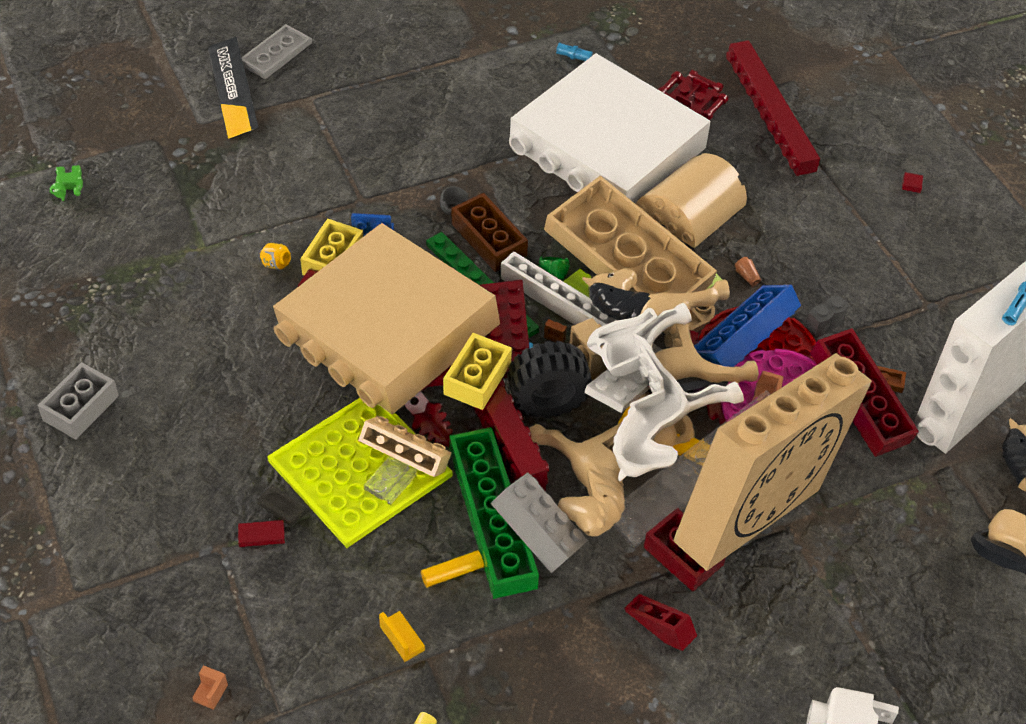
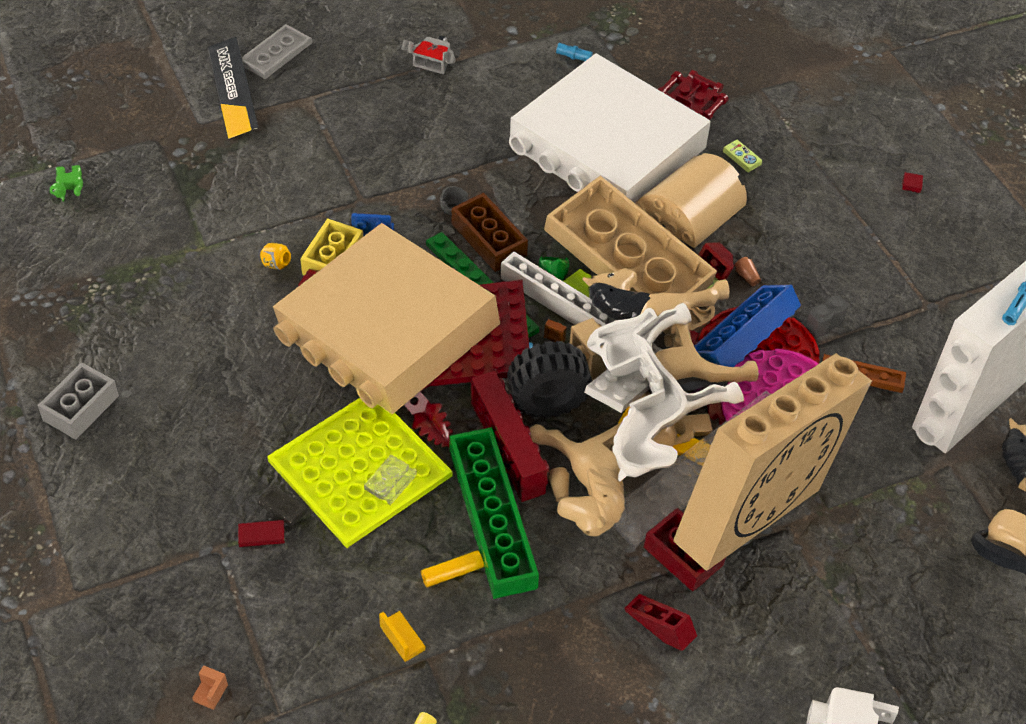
(405, 446): tan brick -> none
(431, 53): none -> light grey torso
(477, 371): light yellow brick -> none
(539, 522): light grey brick -> none
(559, 482): none -> tan cone
(701, 424): none -> tan tile
(719, 258): none -> dark red slope
(742, 155): none -> yellowish green tile
(769, 382): nougat panel -> none
(773, 108): dark red brick -> none
(881, 415): dark red brick -> none

